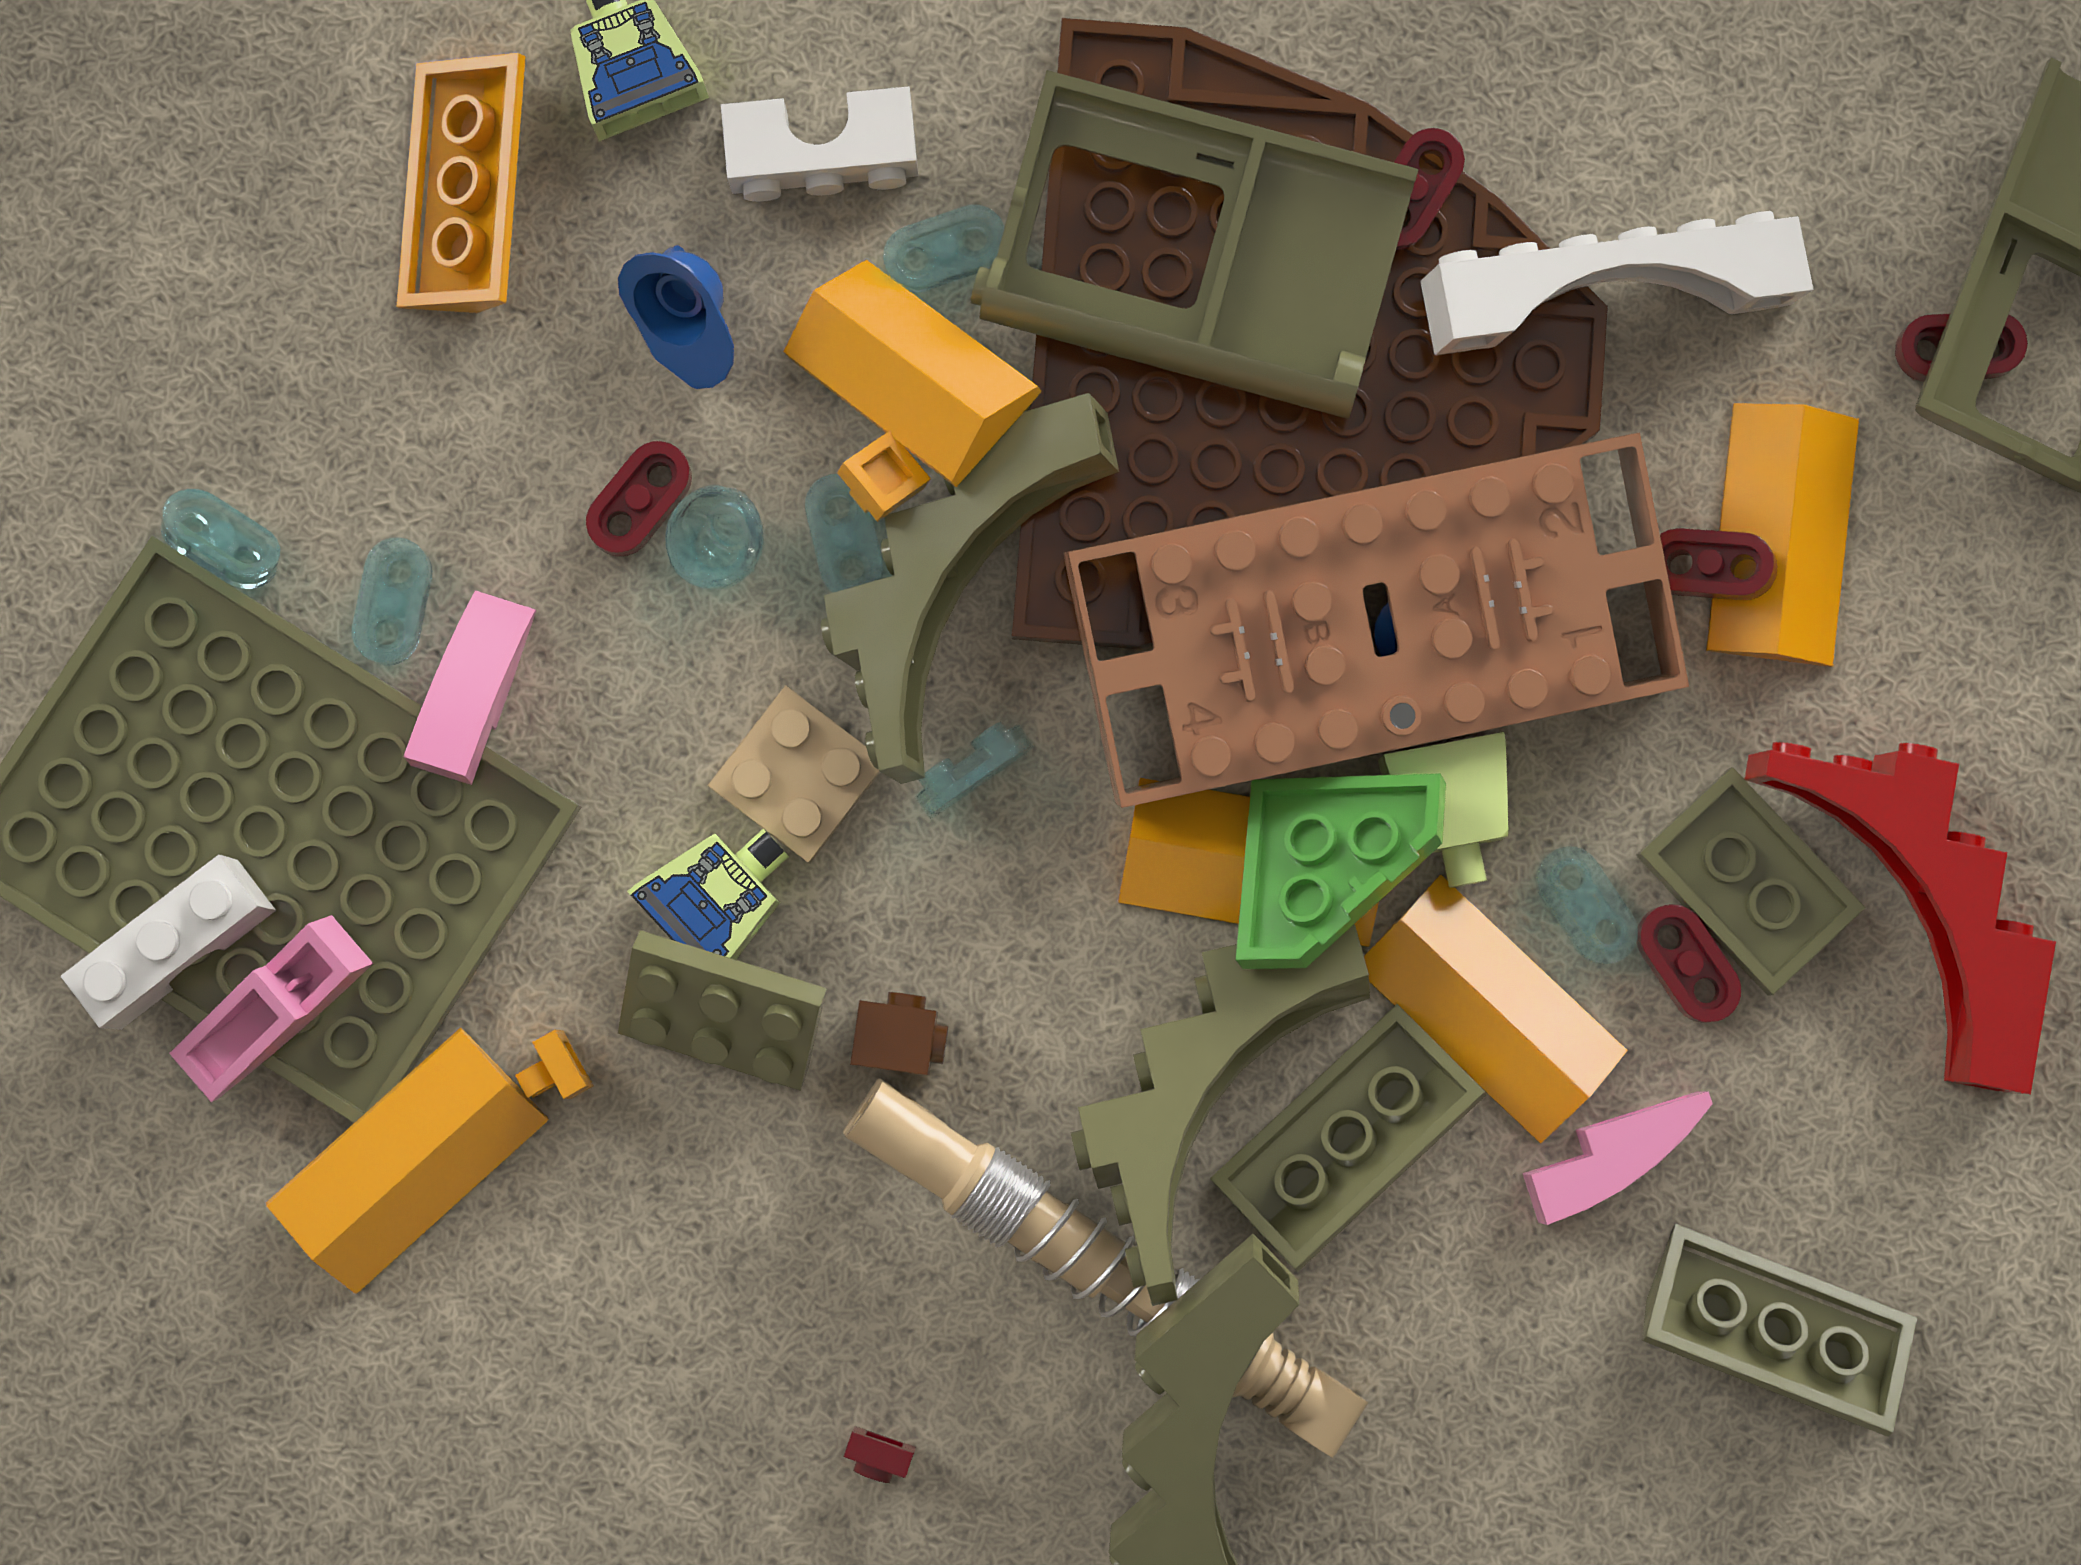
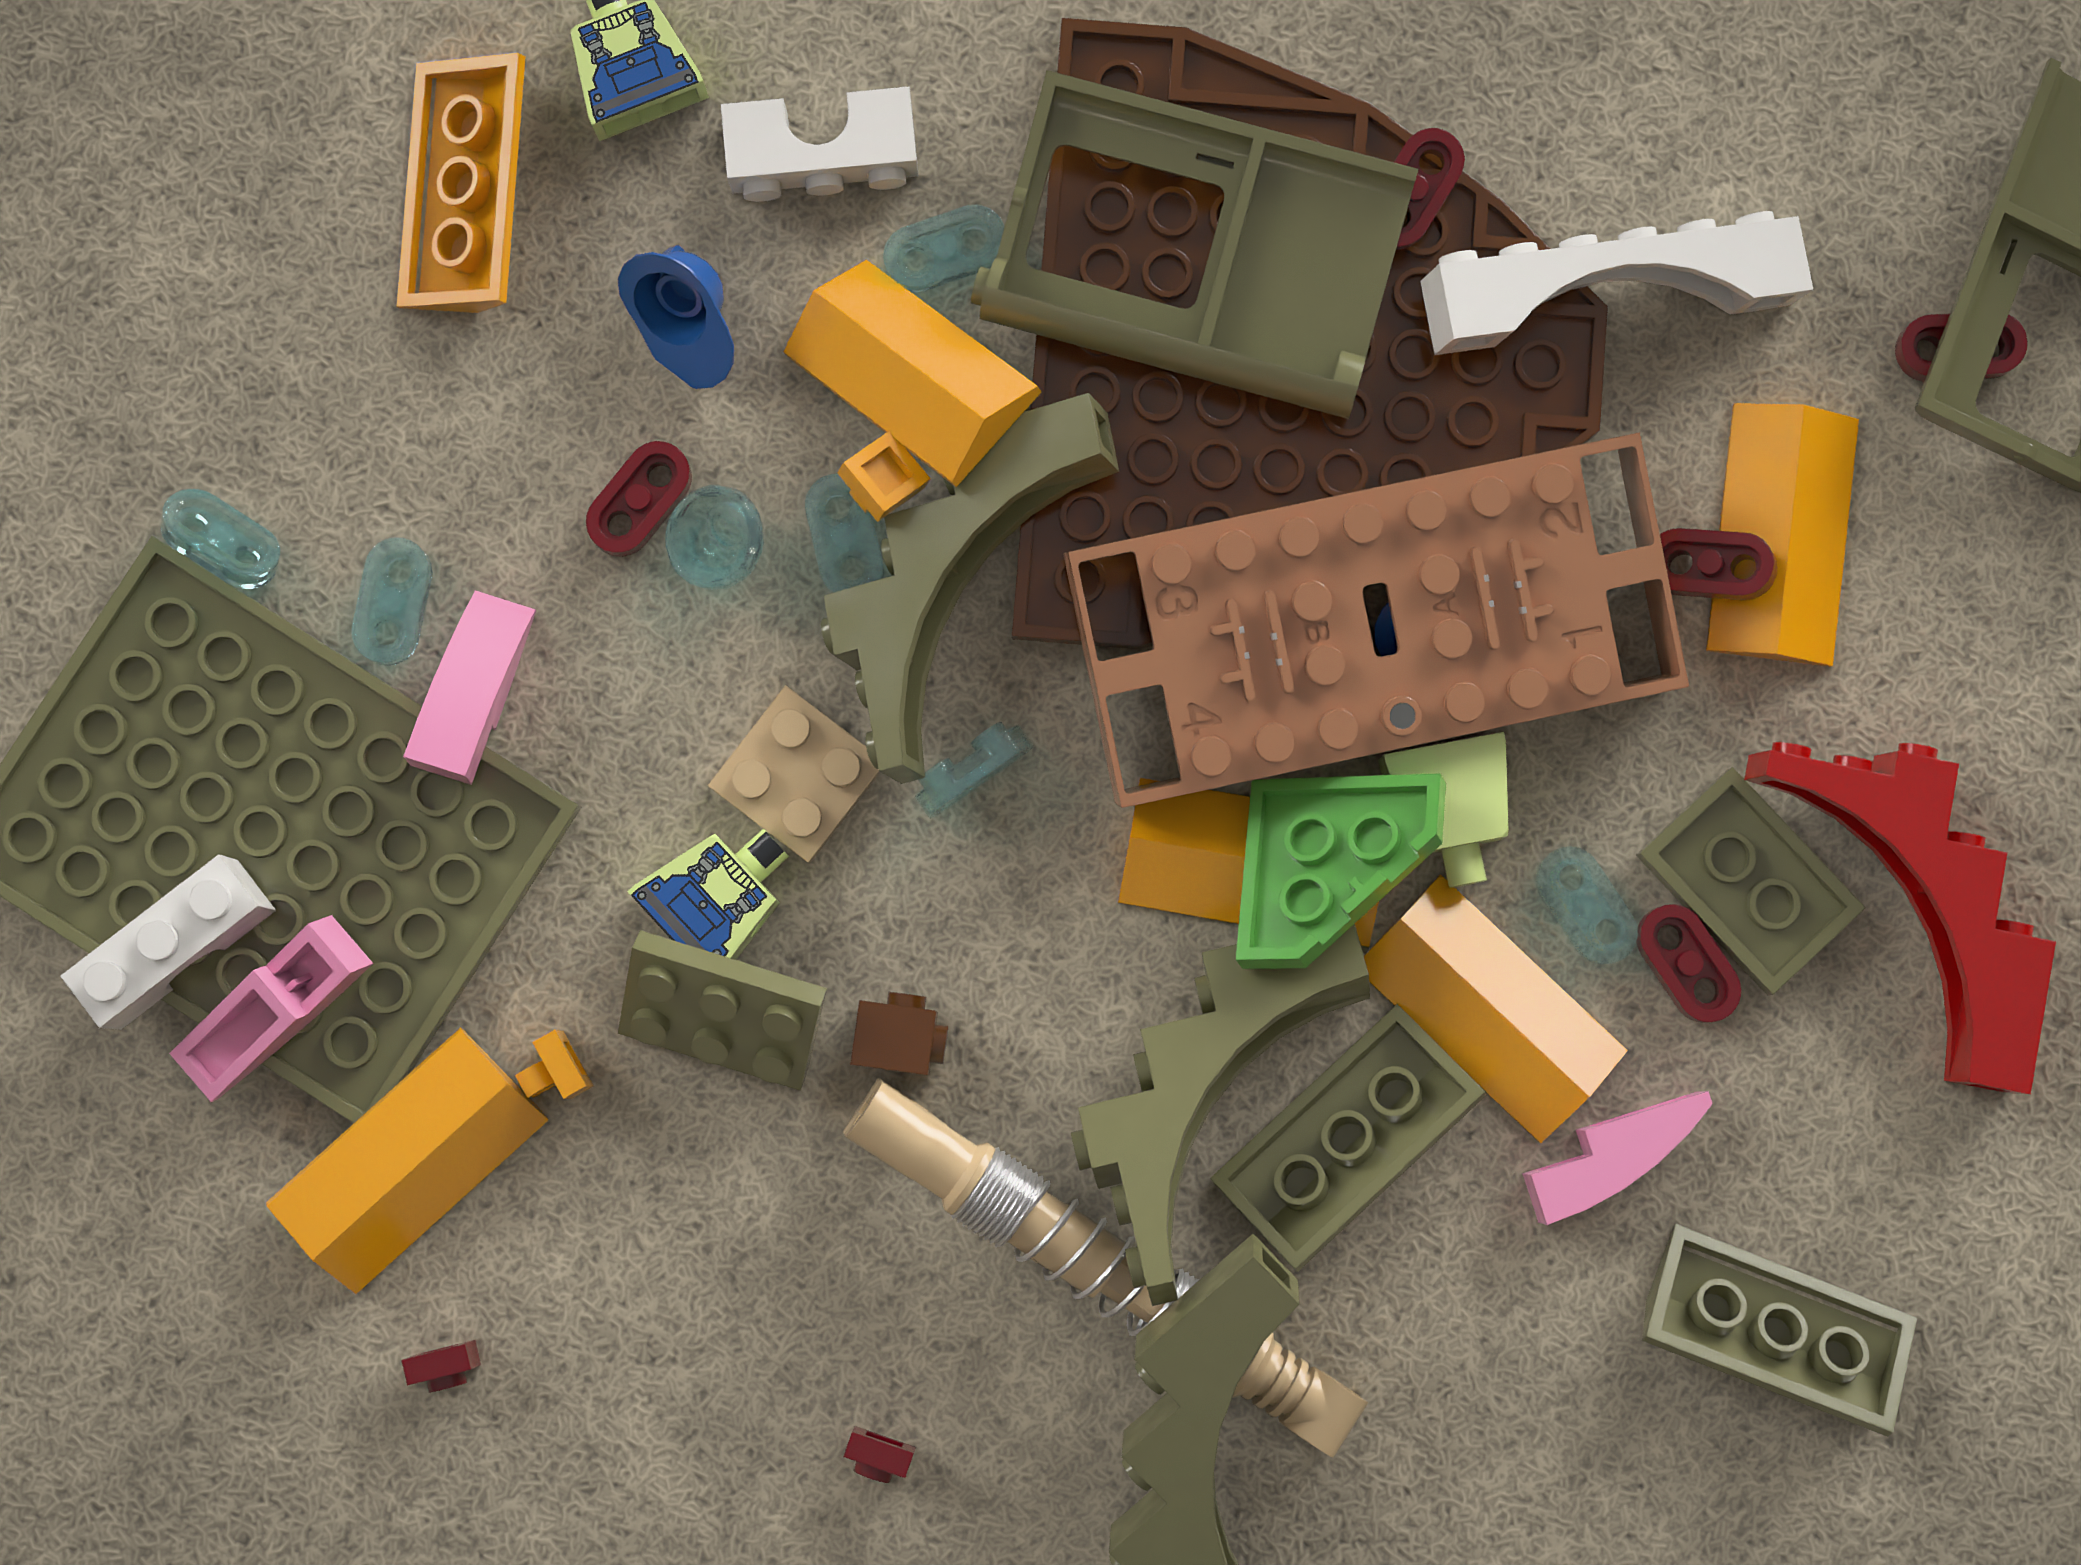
(442, 1367): none -> dark red plate

